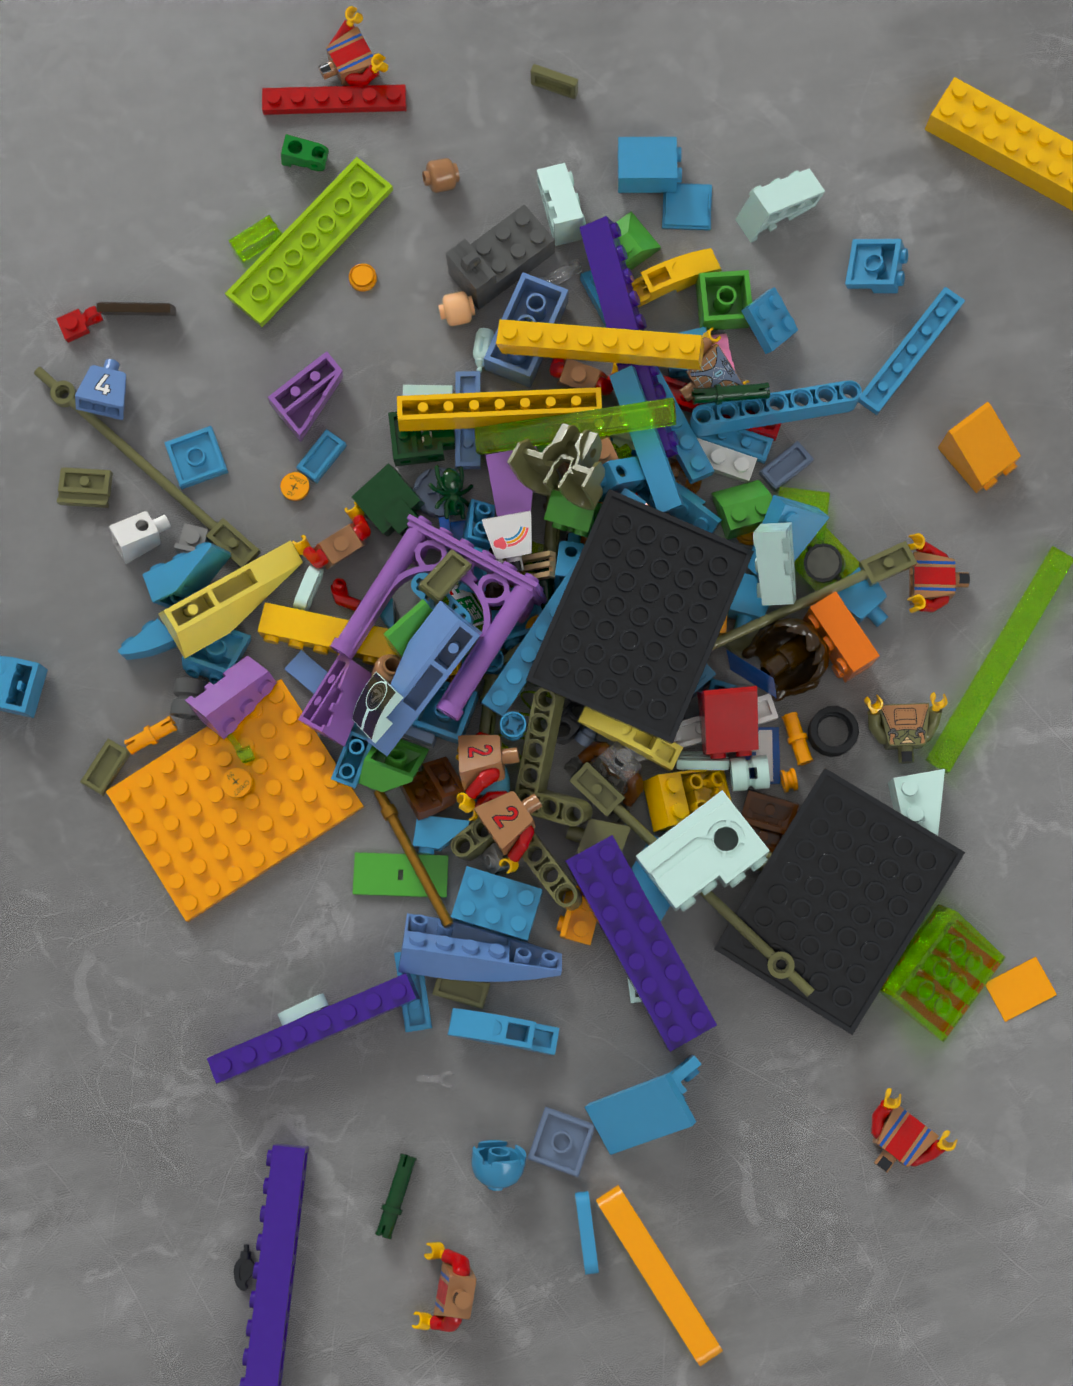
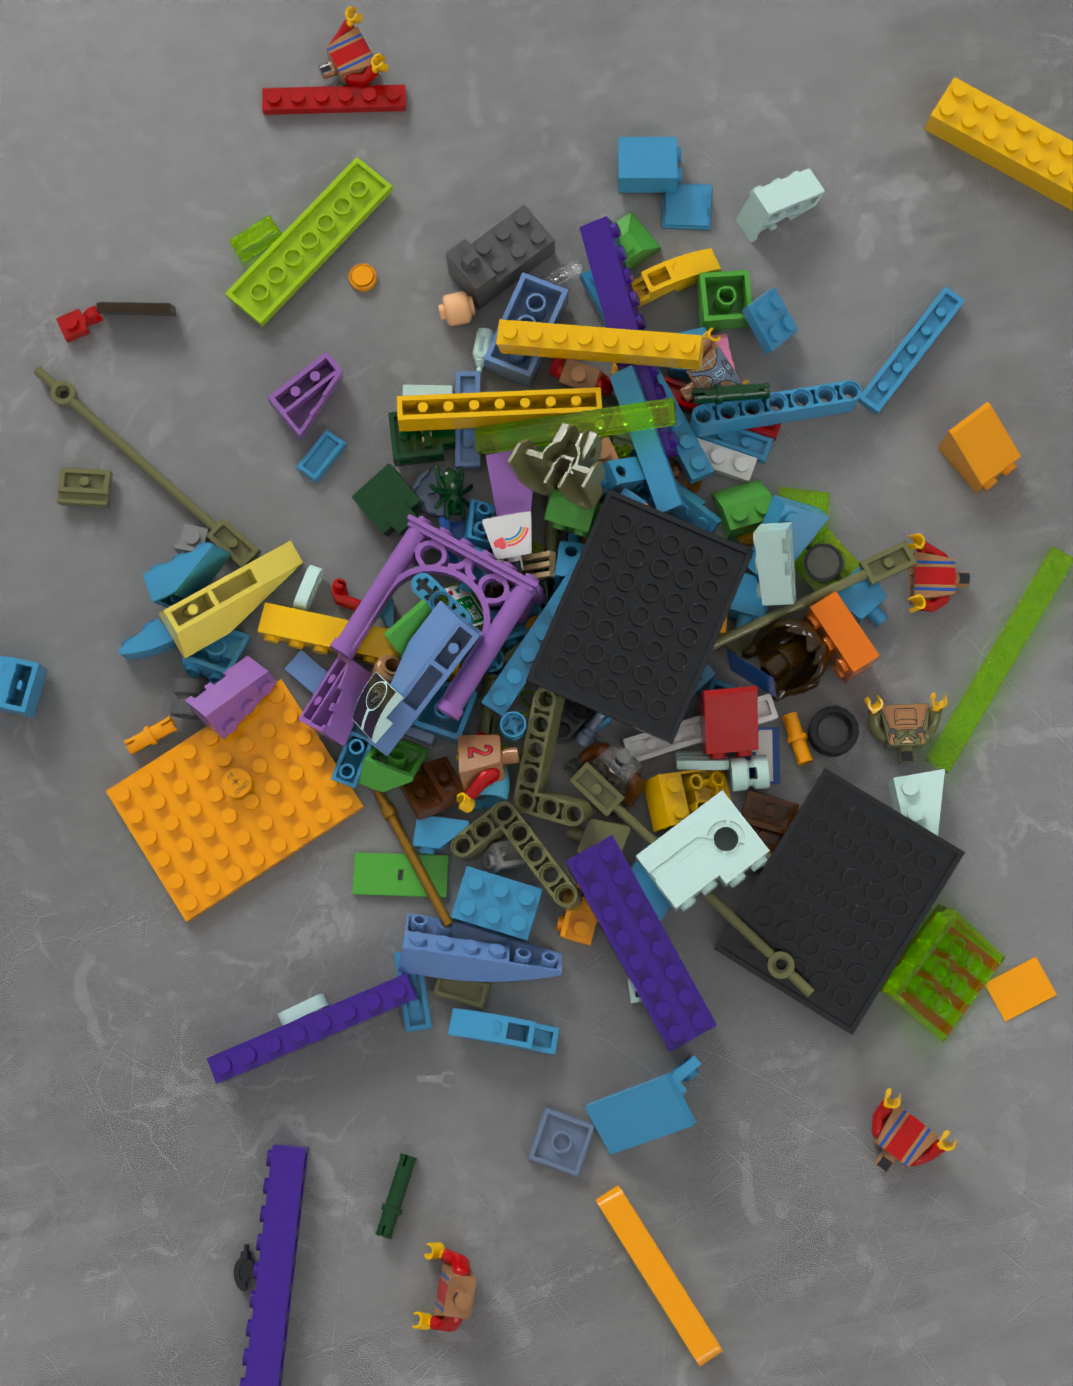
(103, 391): medium blue torso -> none
(105, 767): olive tile -> none
(138, 535): white torso -> none
(196, 457): dark azure tile -> none
(245, 754): clear neon green hand -> none
(295, 486): light orange piece -> none
(303, 153): green leg -> none
(338, 545): torso -> none
(441, 175): medium nougat head -> none
(445, 576): olive tile -> none
(497, 1165): dark azure cylinder -> none
(508, 822): medium nougat torso -> none
(554, 81): olive tile -> none
(560, 203): light aqua wedge -> none
(586, 1233): dark azure beam -> none
(638, 741): light yellow slope -> none
(786, 466): sand blue tile -> none
(788, 780): light orange bush -> none
(877, 265): dark azure plate -> none

